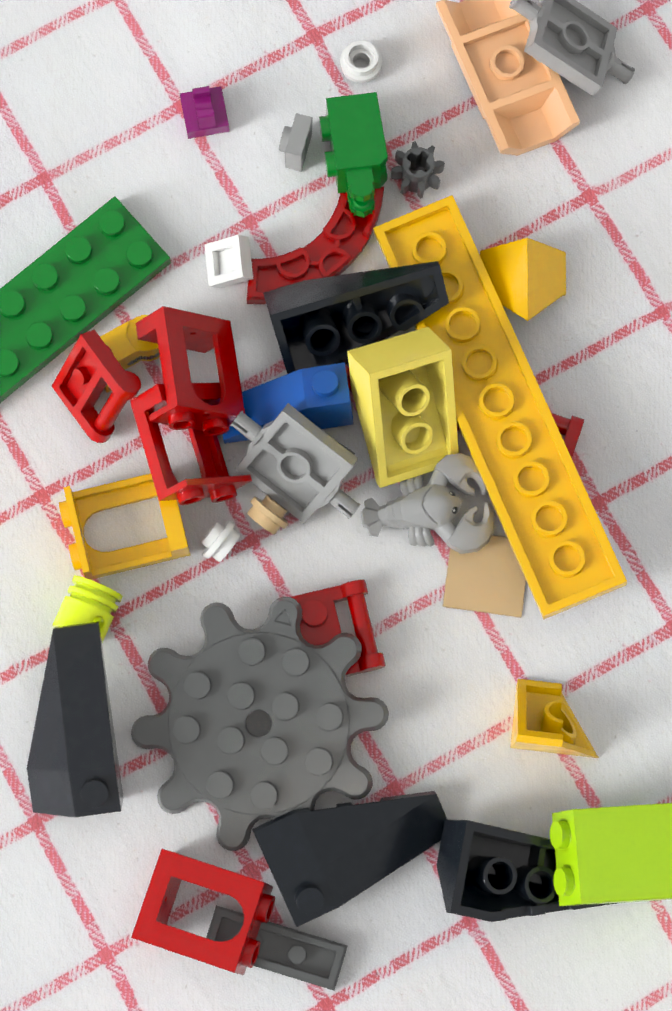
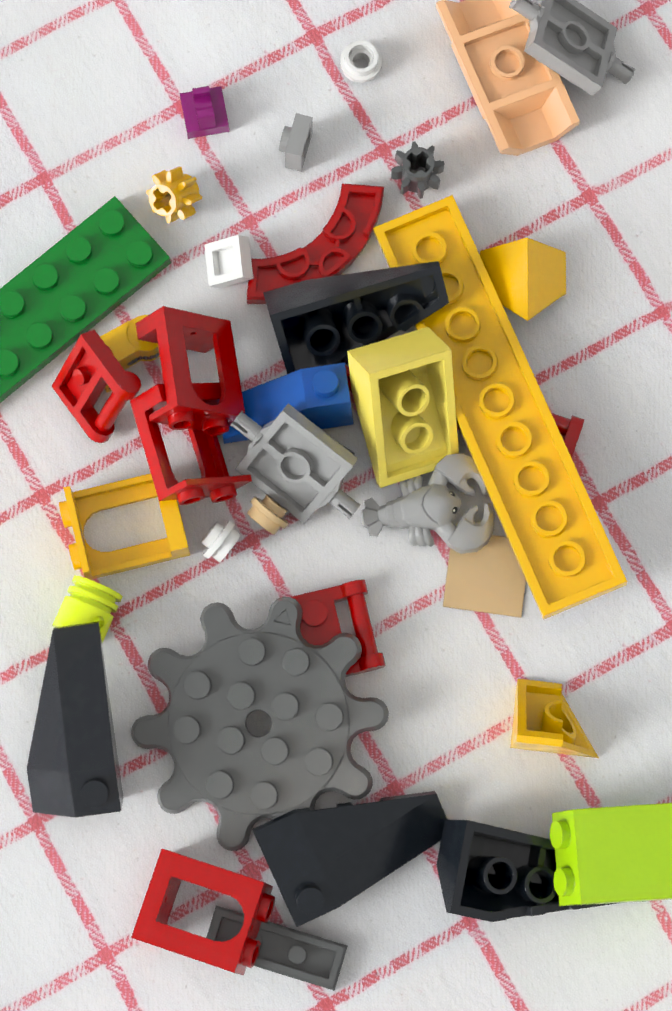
(174, 194): none -> yellow gear
(357, 148): green hinge -> none

